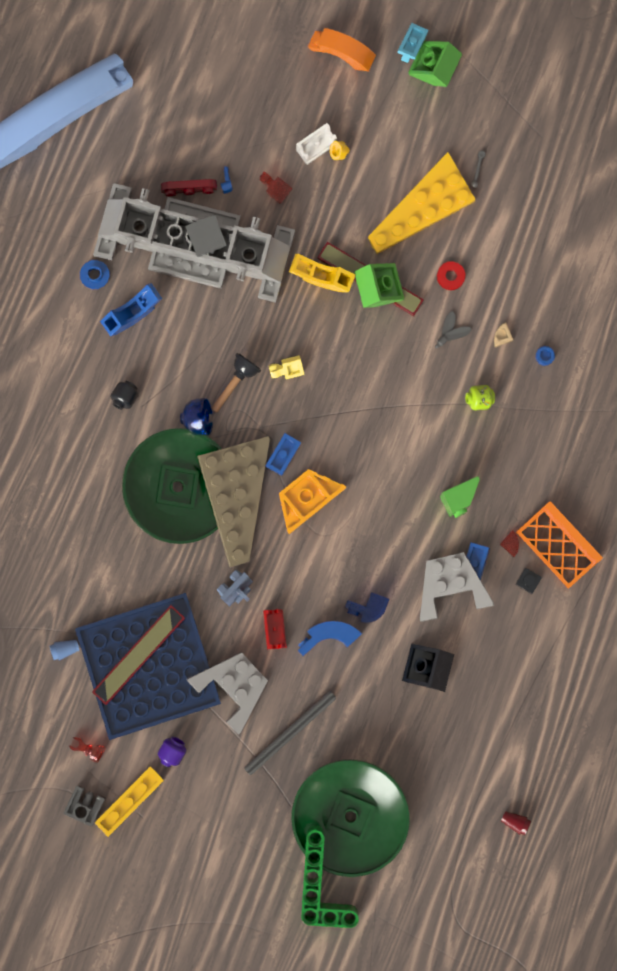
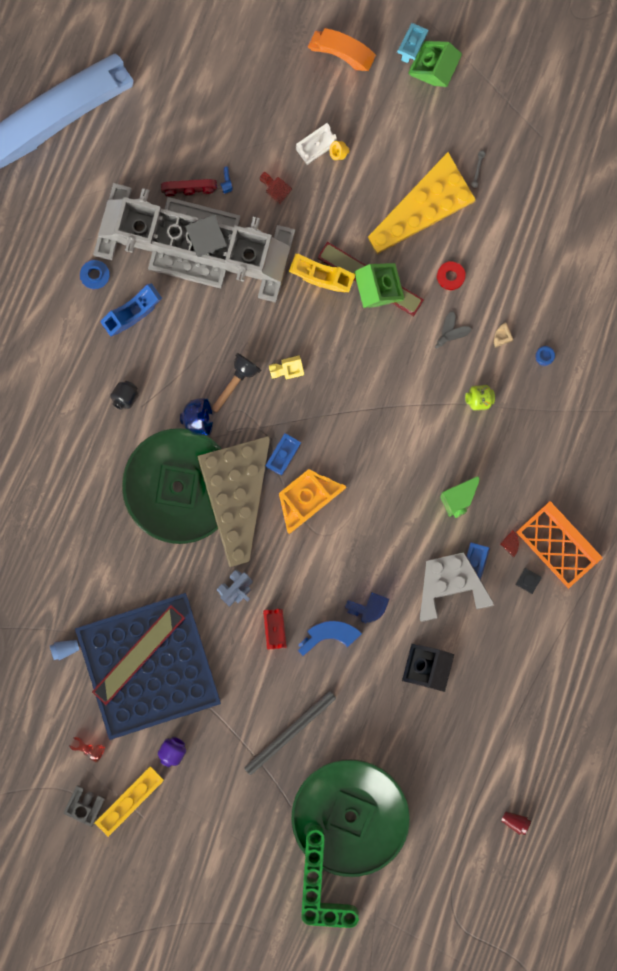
(239, 680): light grey wing -> none

